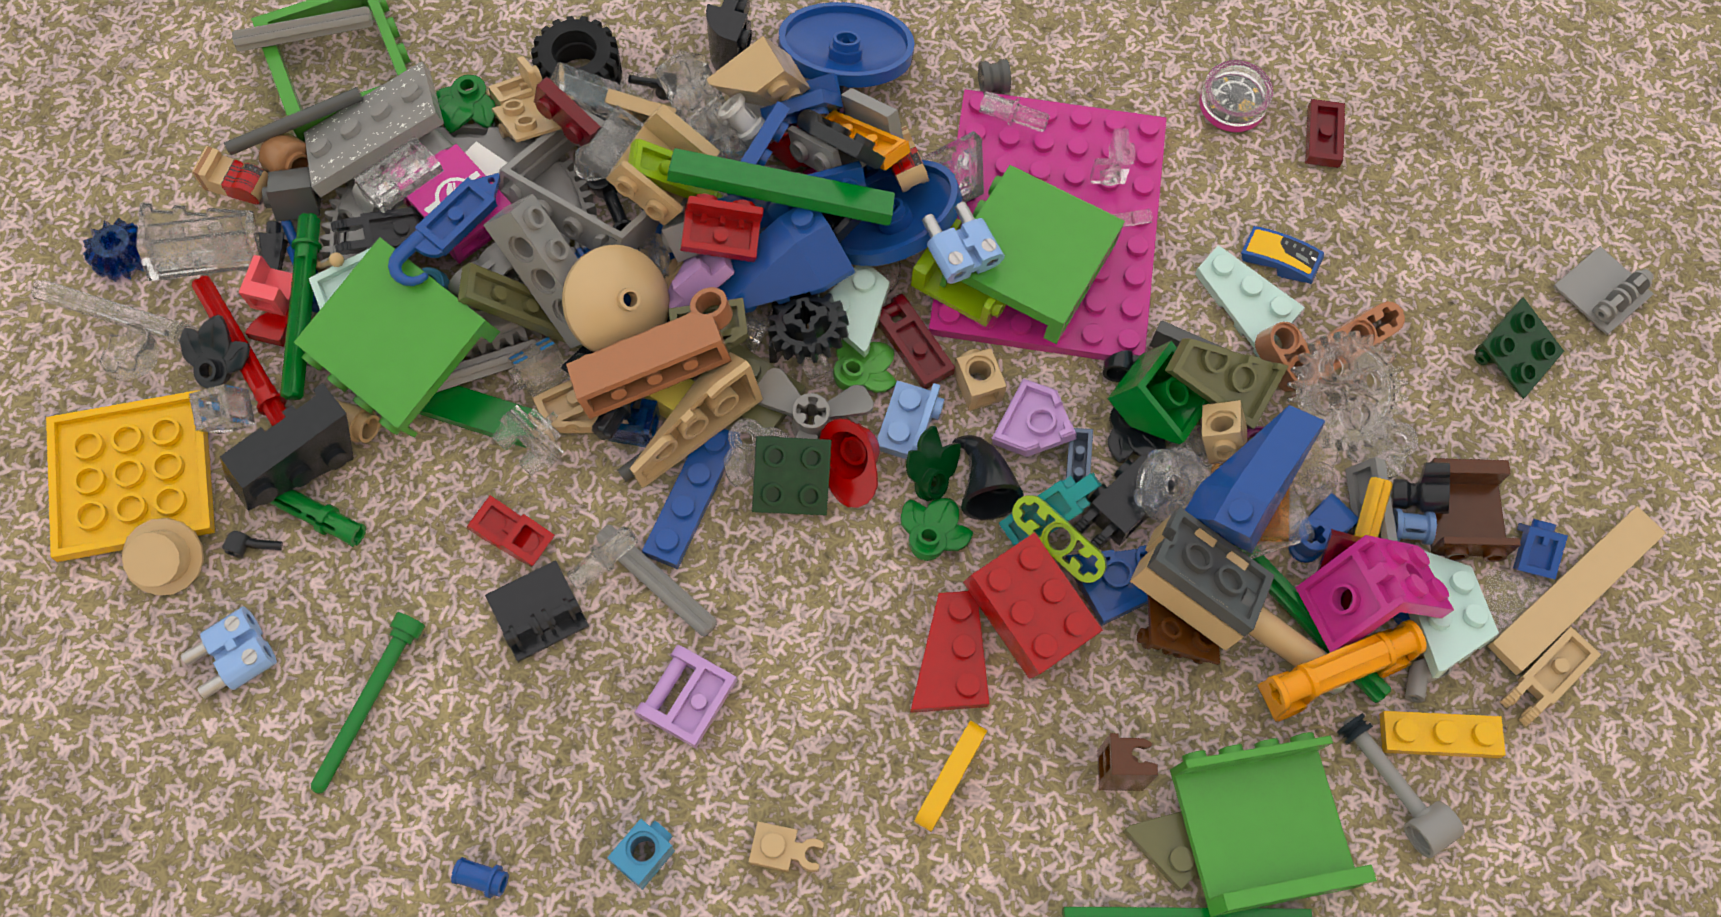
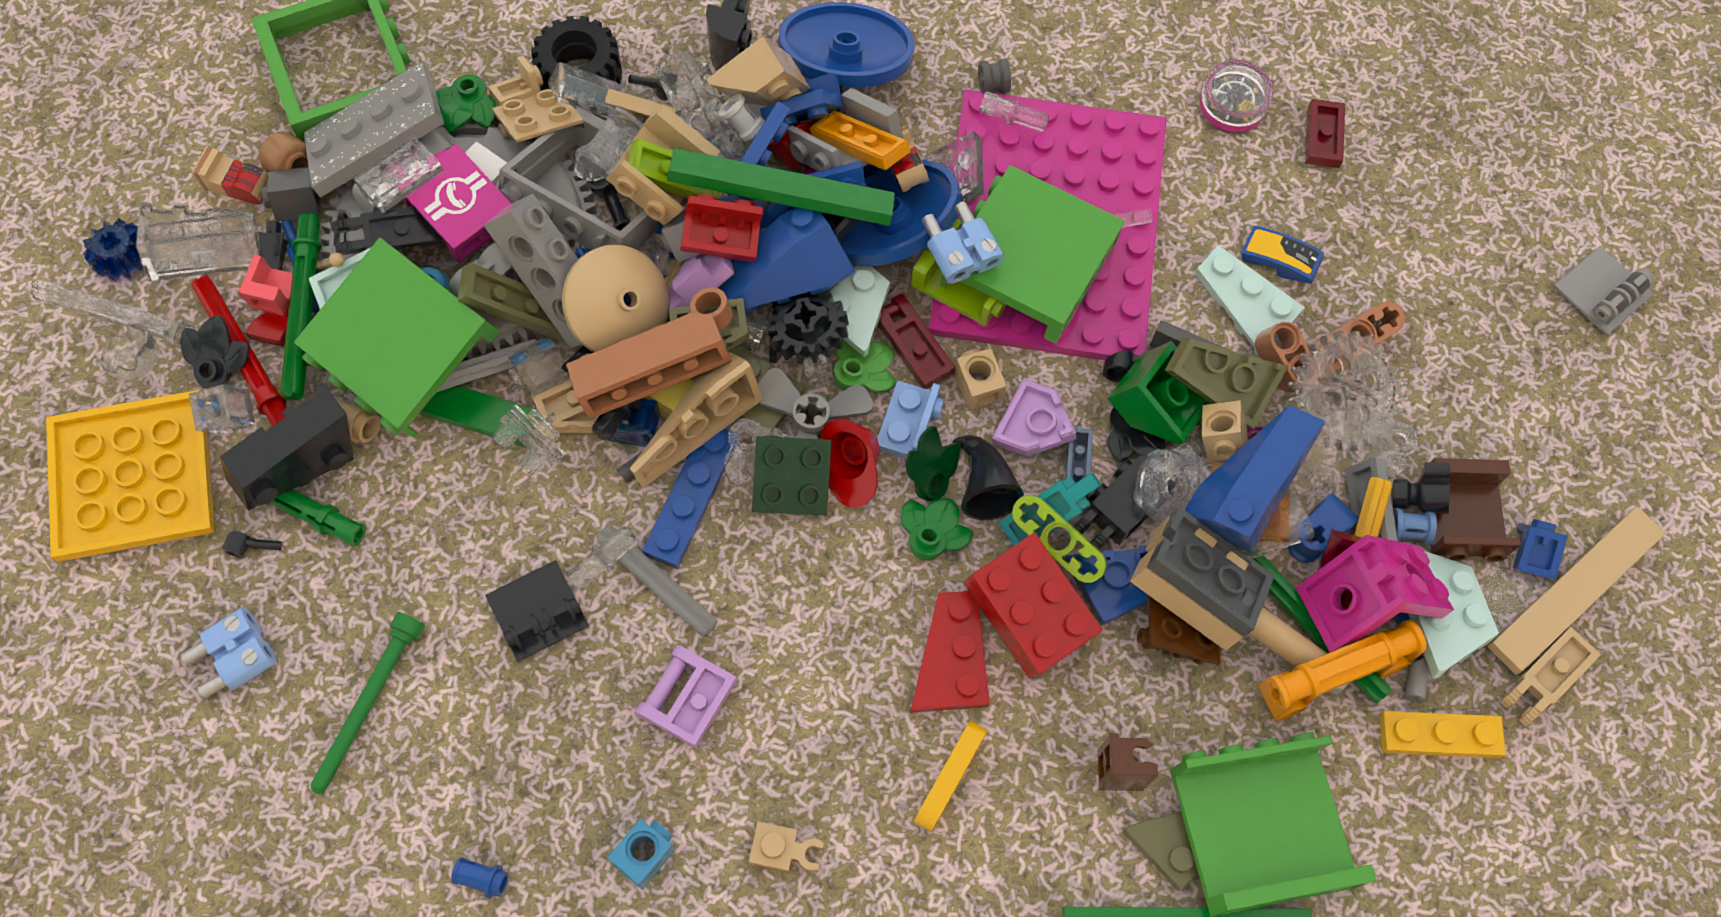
(162, 556): tan piece -> none
(293, 121): dark grey bar -> none
(302, 28): light grey axle -> none
(446, 225): blue plate -> none
(510, 532): red slope -> none
(559, 107): dark red plate -> none
(839, 137): black hinge -> none
(1116, 167): clear bracket -> none
(1432, 826): light grey piece -> none
(1520, 348): dark green hinge -> none

